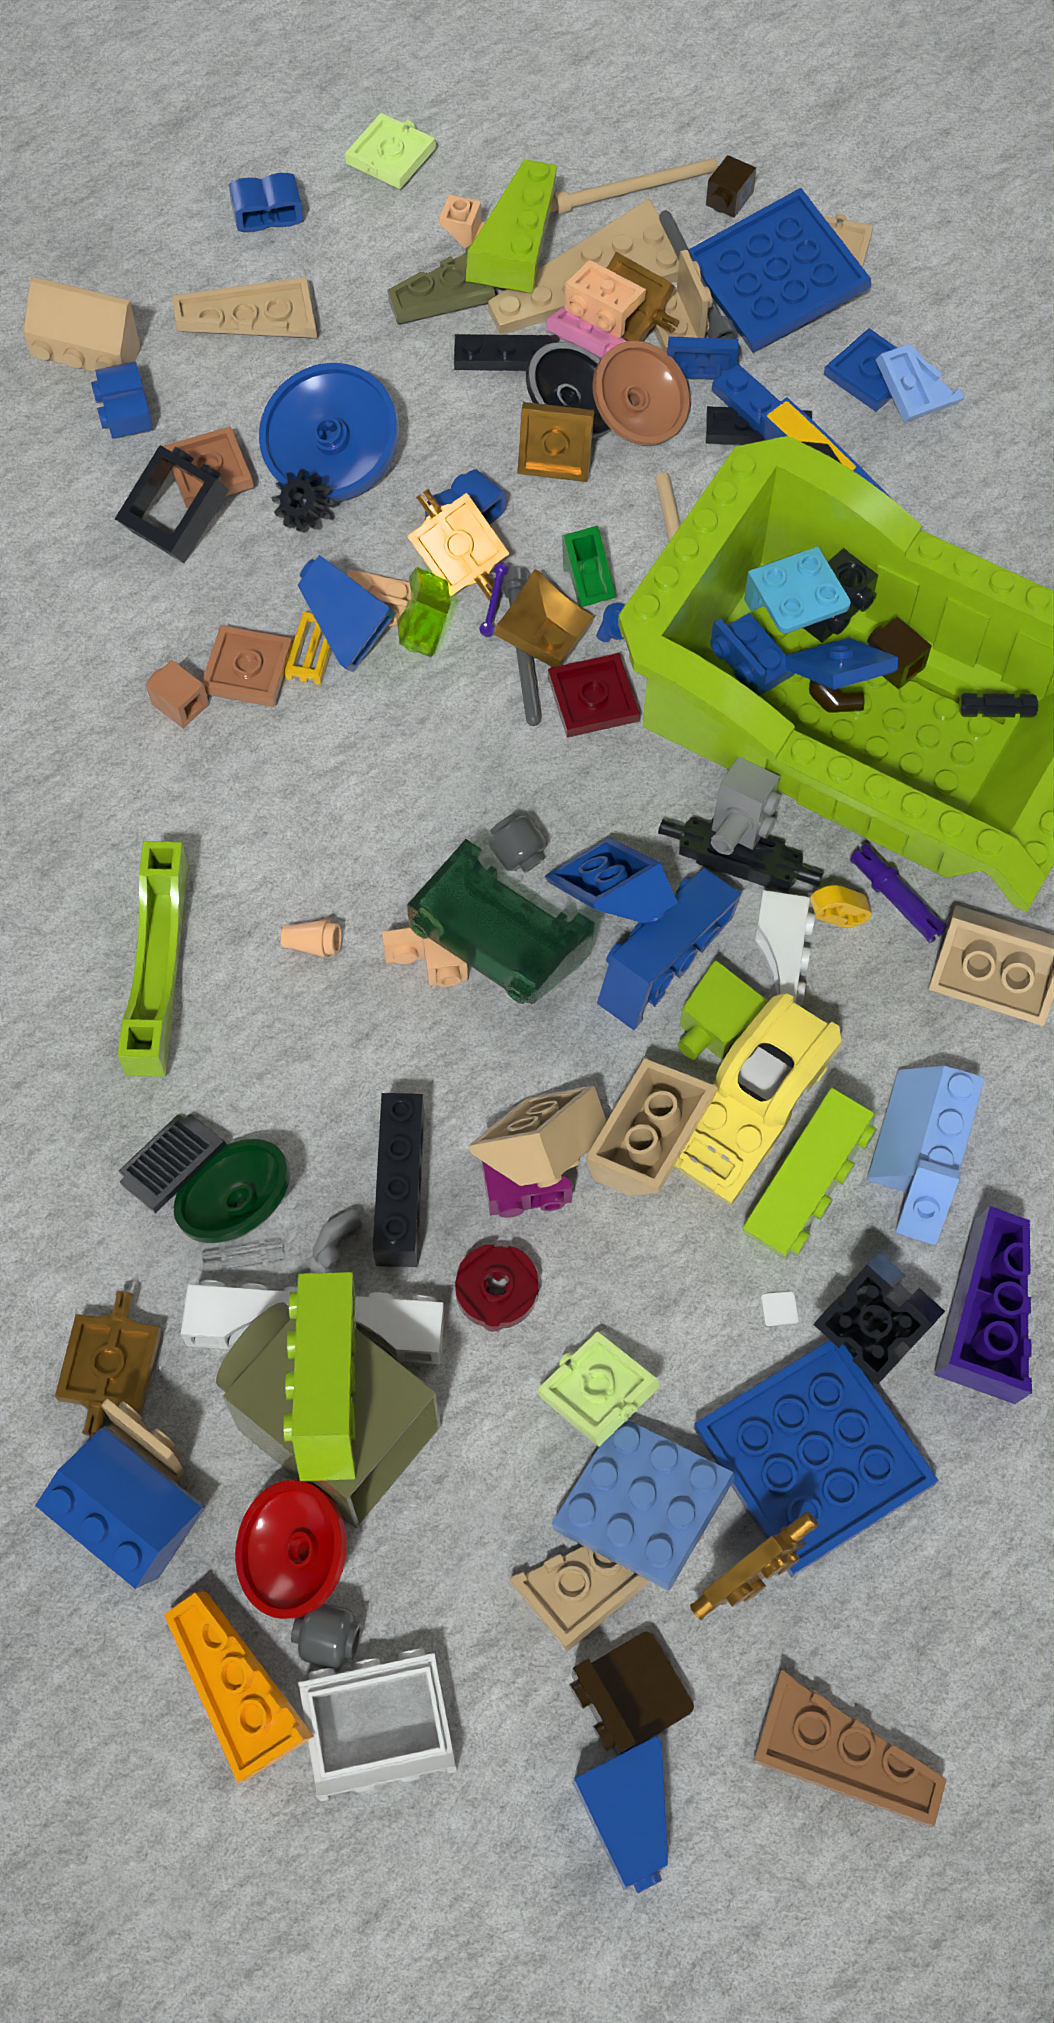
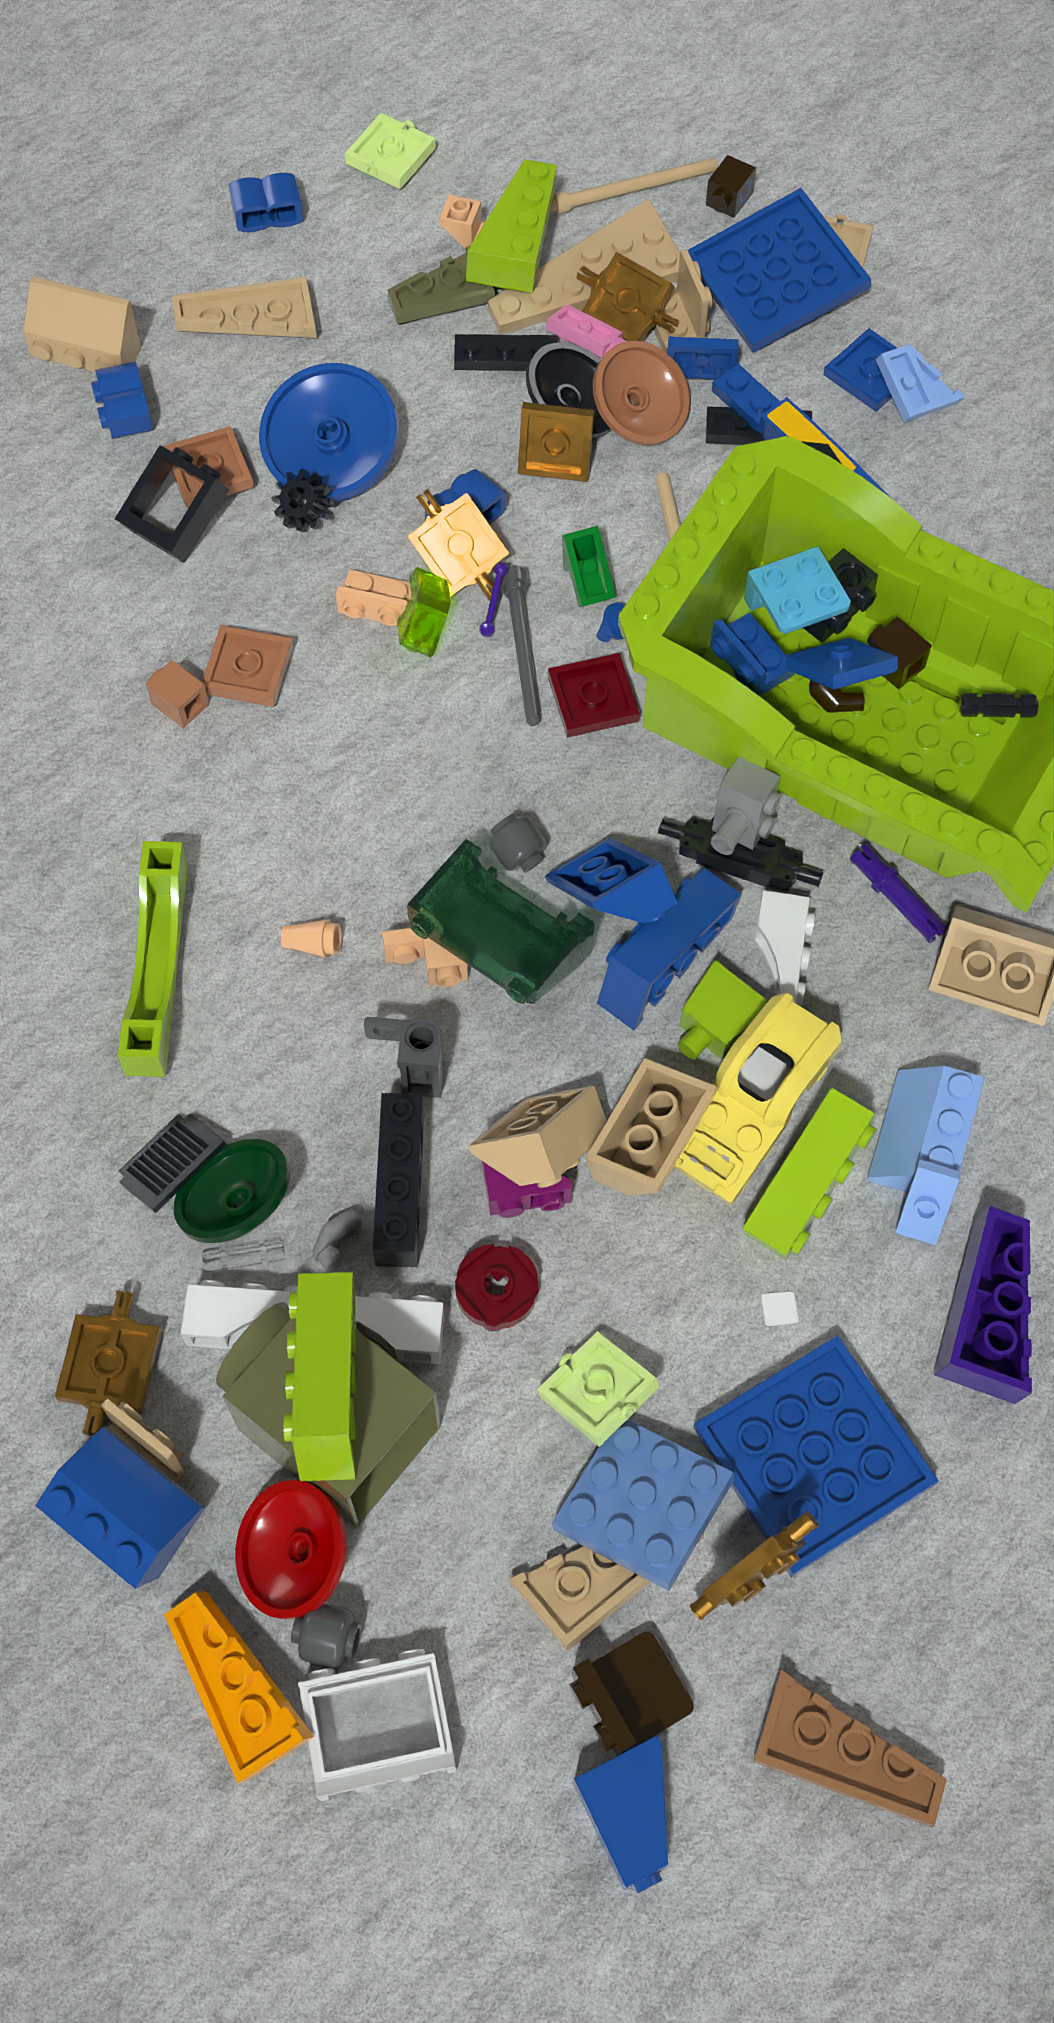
(305, 672): yellow tile -> none
(344, 611): blue slope -> none
(418, 1053): none -> dark grey piece
(543, 622): pearl gold plate -> none
(602, 297): light nougat bracket -> none
(719, 325): dark grey piece -> none
(840, 906): yellow beam -> none
(879, 1317): black brick -> none

